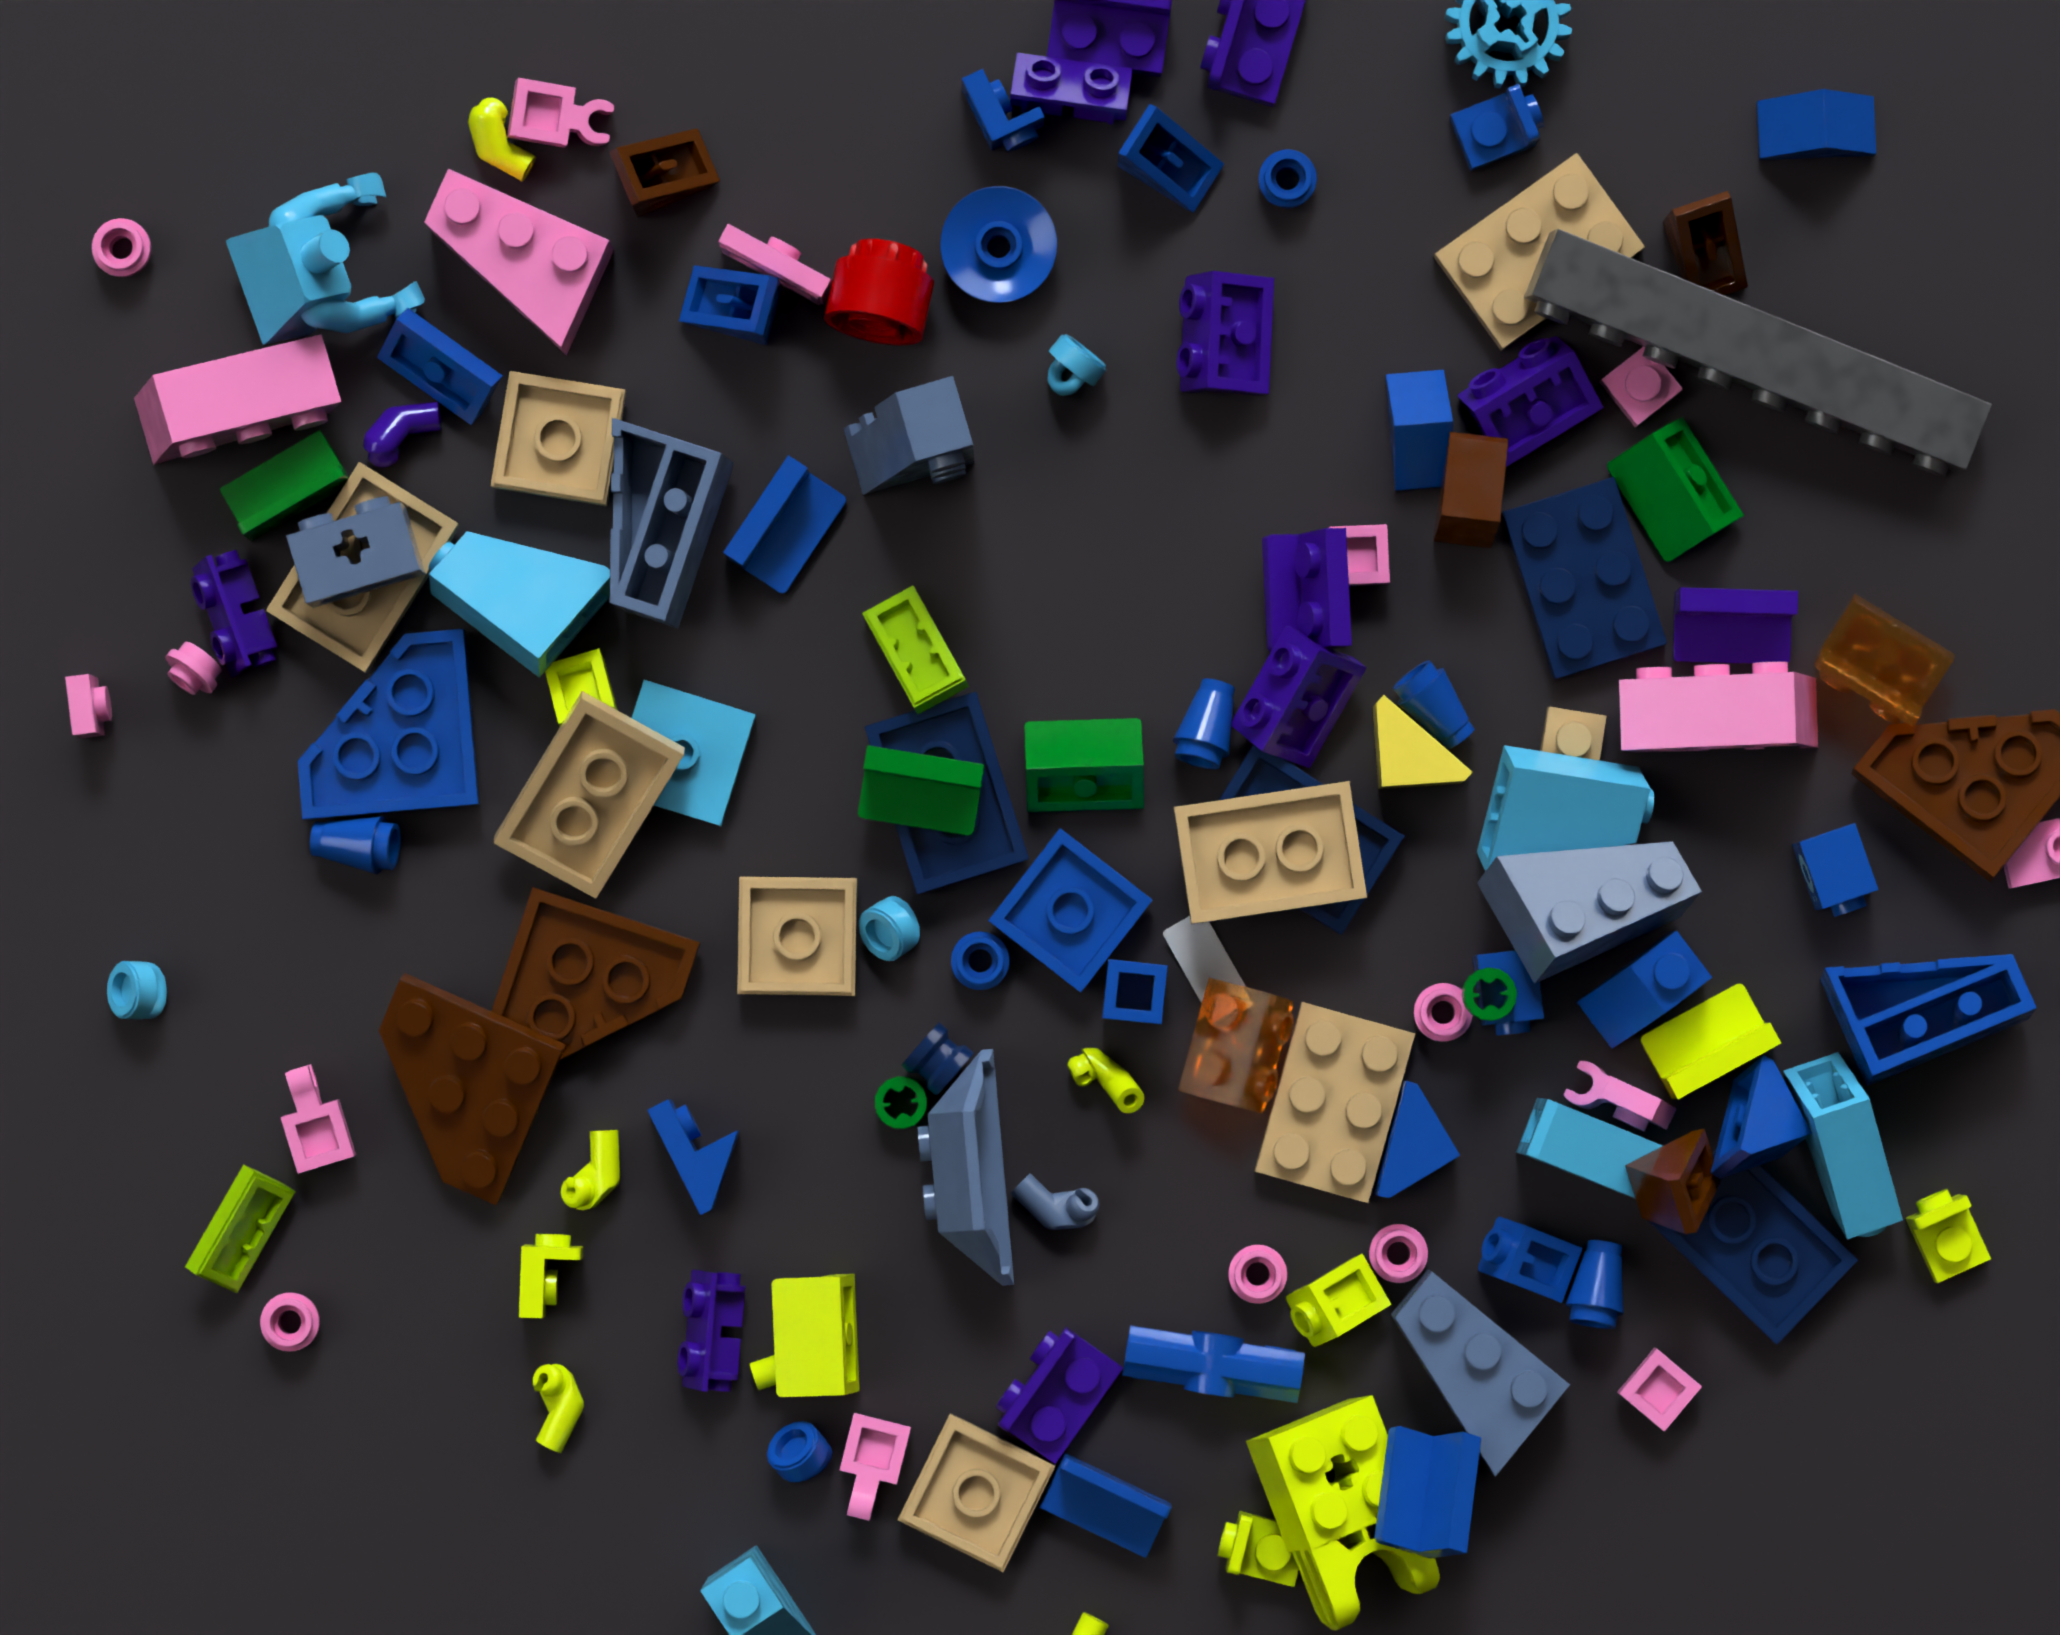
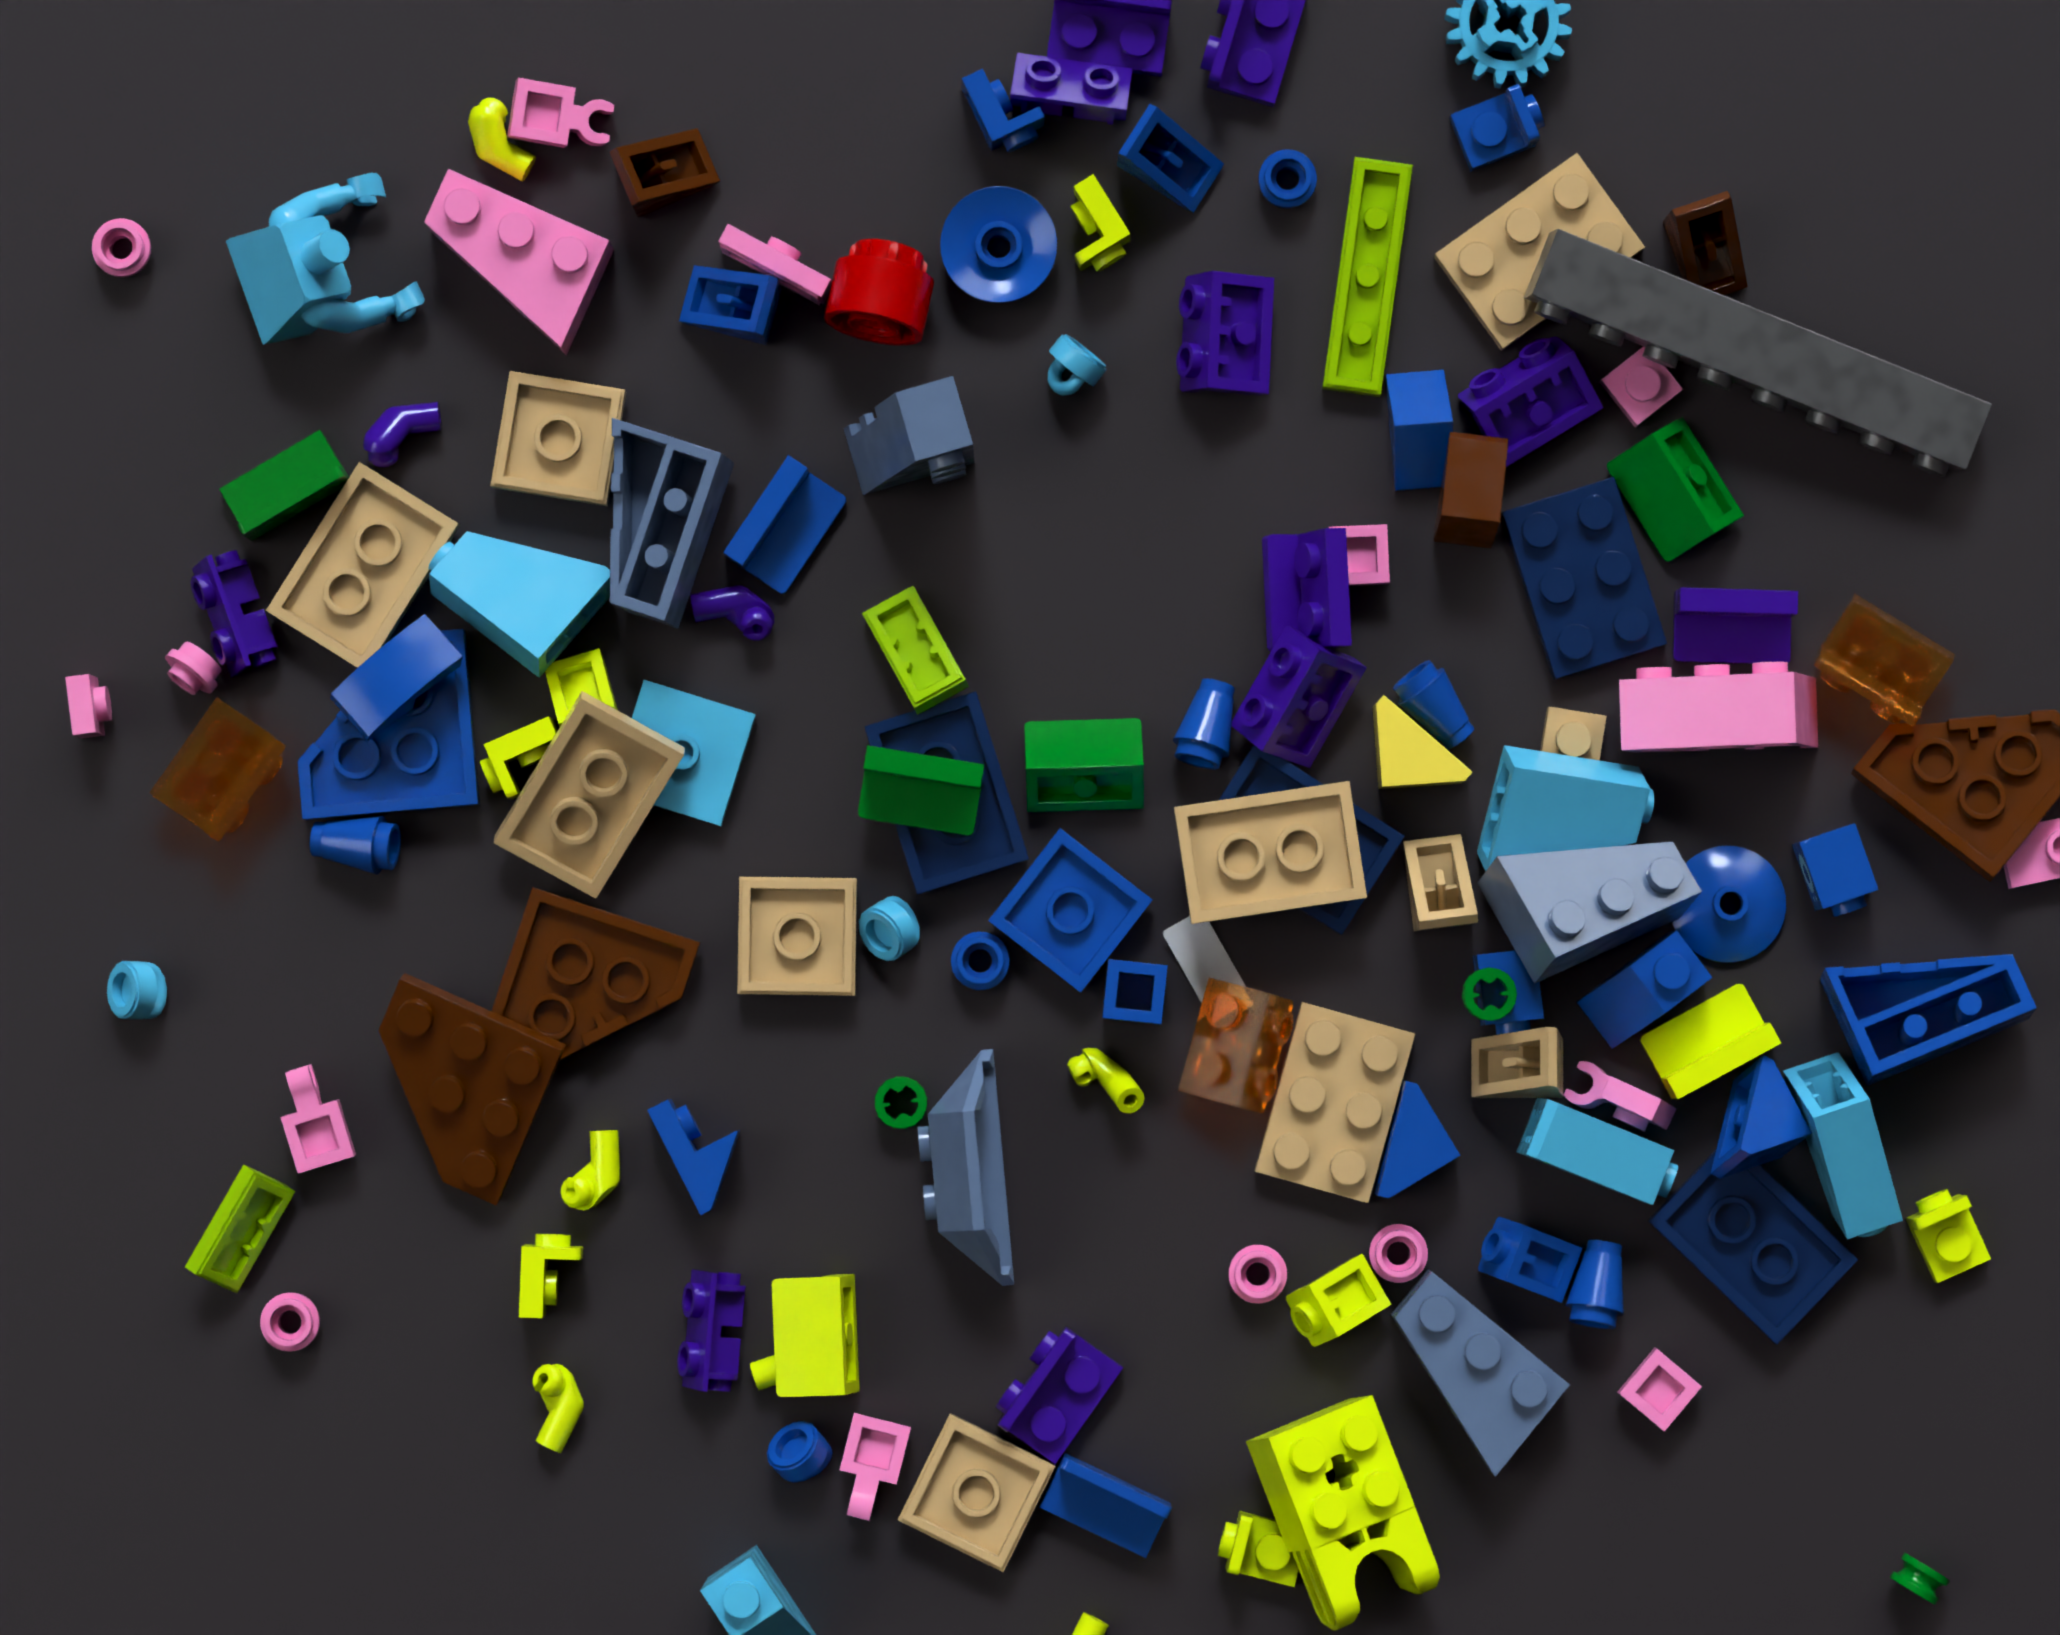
(219, 770): none -> clear orange bracket
(237, 399): bright pink wedge -> none
(332, 577): sand blue brick -> none
(395, 676): none -> blue slope
(439, 366): blue plate -> none
(524, 744): none -> neon yellow bracket
(737, 605): none -> dark purple arm
(937, 1059): dark blue wheel -> none
(1059, 1209): sand blue arm -> none
(1098, 214): none -> neon yellow bracket
(1213, 1363): blue piece -> none
(1367, 276): none -> lime tile
(1423, 1012): bright pink plate -> none
(1427, 1492): blue panel -> none
(1439, 883): none -> tan slope
(1518, 1065): none -> tan slope
(1675, 1182): reddish brown slope -> none
(1761, 911): none -> blue dish
(1816, 125): blue slope -> none
(1919, 1578): none -> green bush

